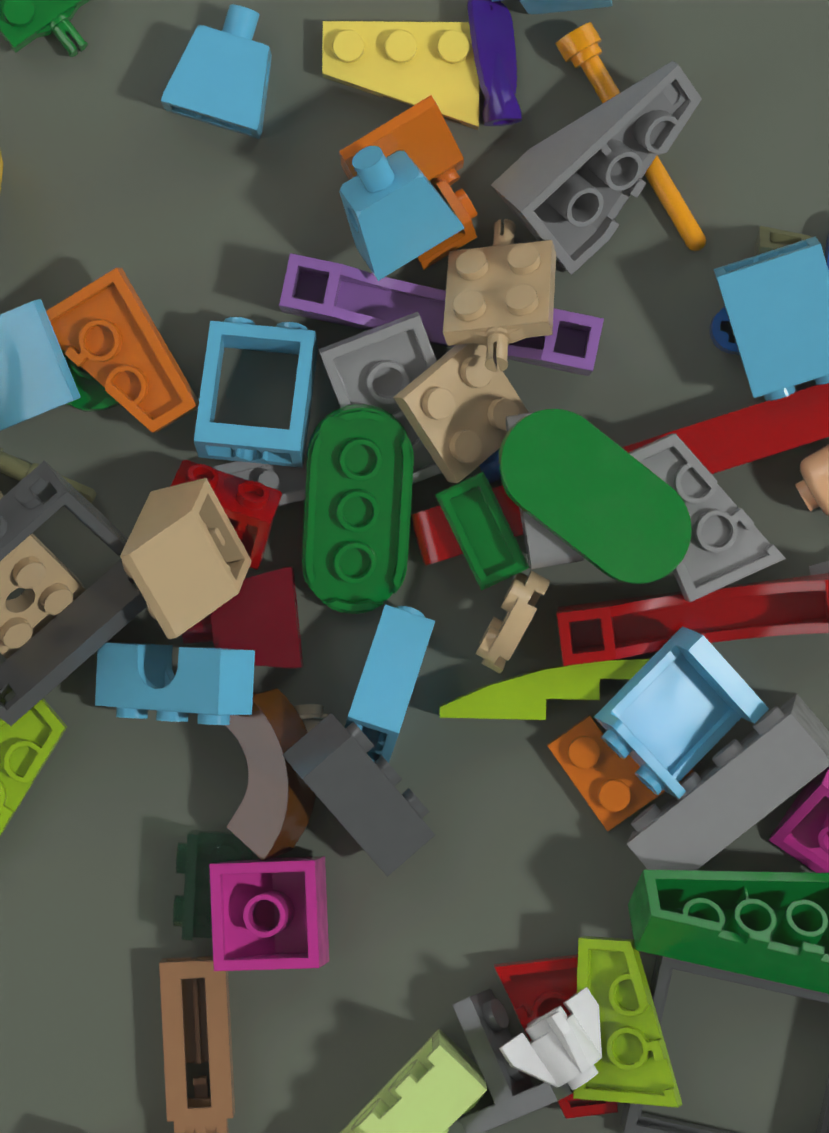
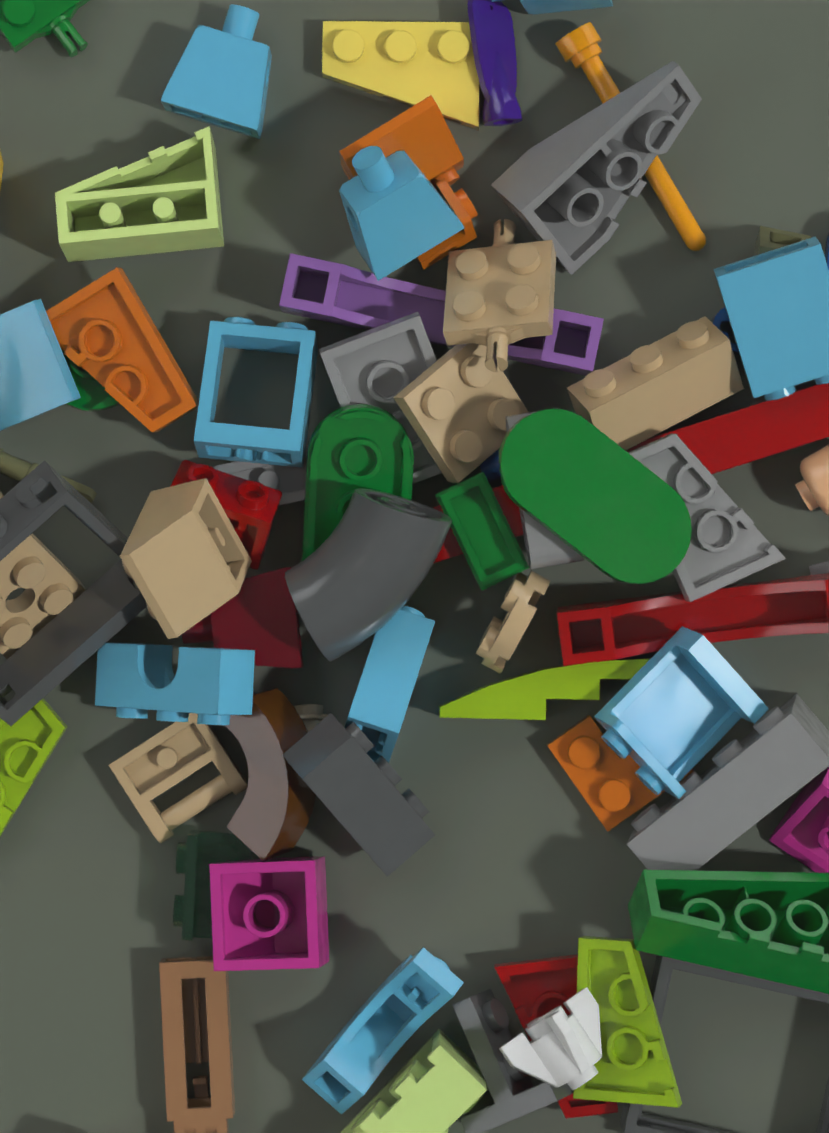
(145, 207): none -> yellowish green wedge
(167, 761): none -> tan plate
(366, 568): none -> dark grey brick
(381, 1029): none -> medium azure arch
(659, 384): none -> tan brick

